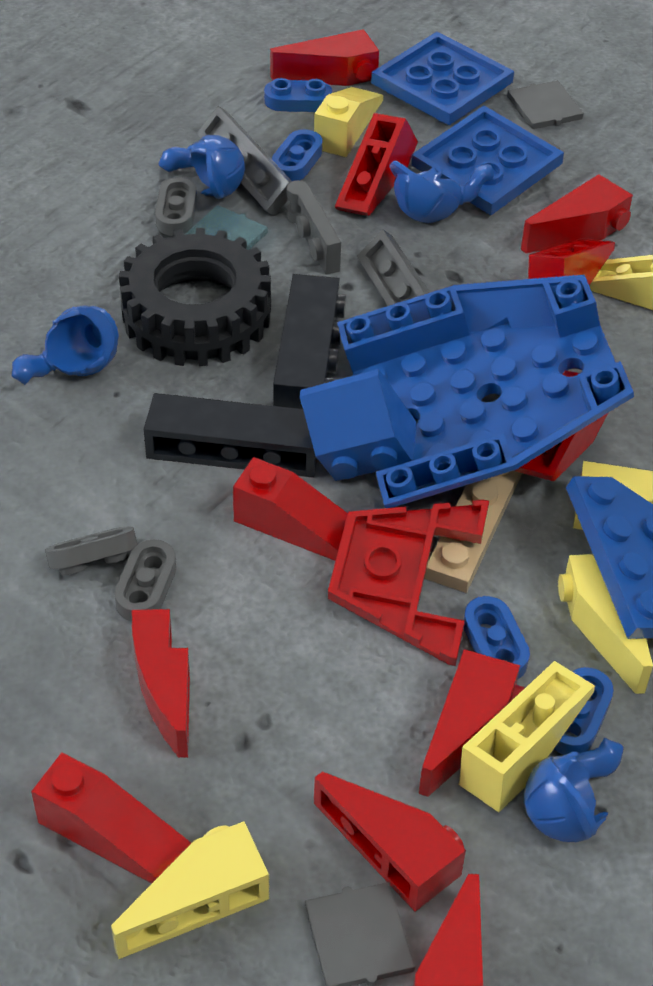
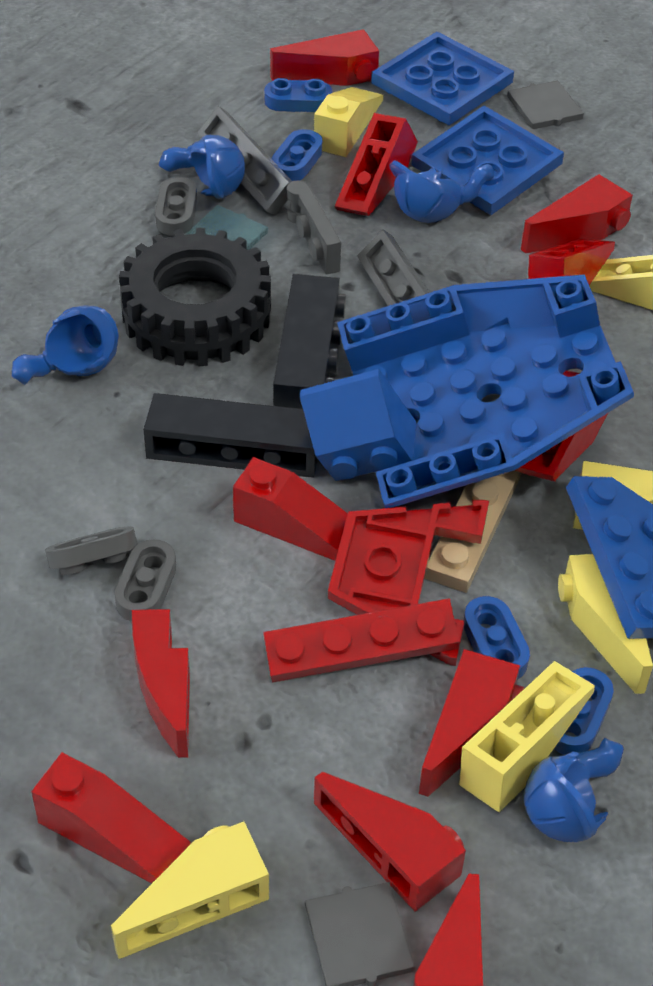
(361, 640): none -> red plate

